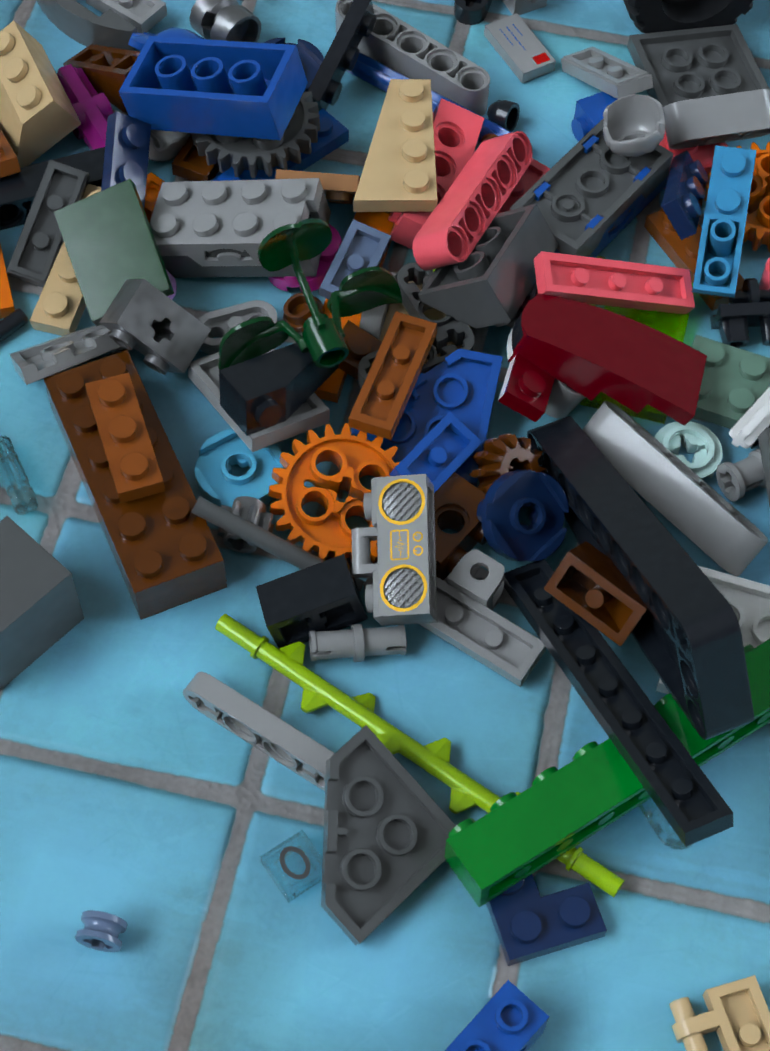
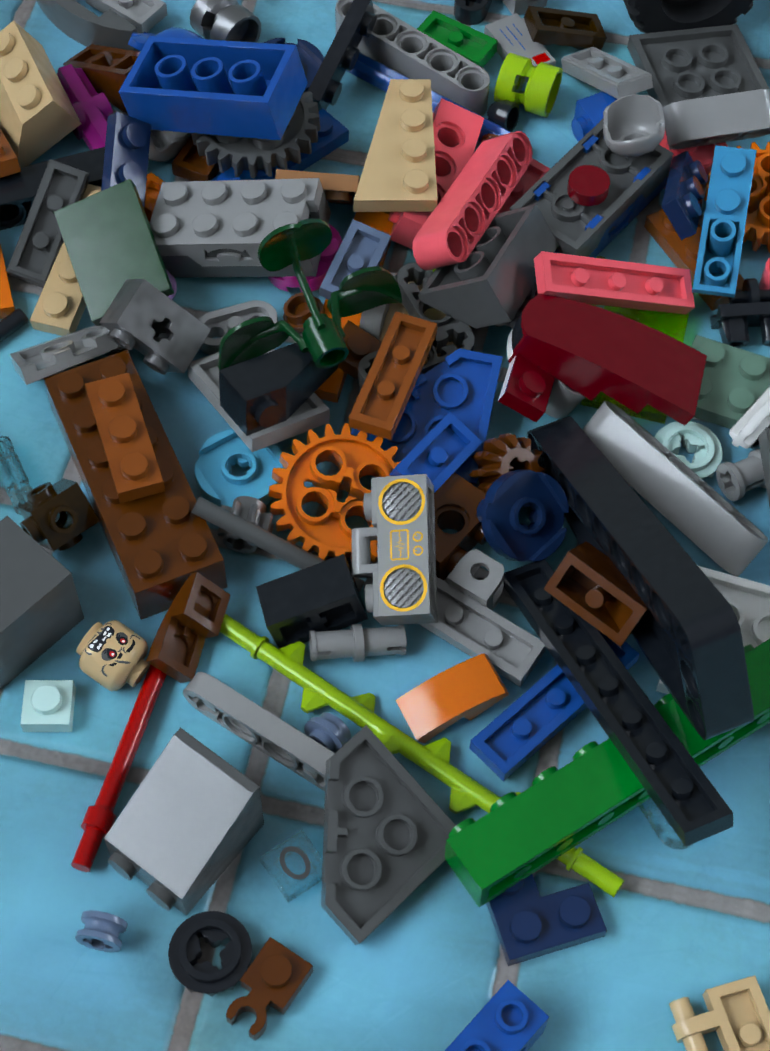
(48, 706): none -> light aqua plate
(57, 514): none -> dark brown brick
(100, 816): none -> red bar
(113, 655): none -> tan head
(184, 823): none -> slope
(189, 621): none -> reddish brown slope
(217, 930): none -> black gear
(272, 982): none -> reddish brown plate
(328, 731): none -> sand blue plate
(451, 695): none -> orange slope
(460, 38): none -> green plate
(535, 718): none -> blue plate
(540, 89): none -> lime wheel
(564, 28): none -> dark brown plate
(588, 185): none -> dark red tile

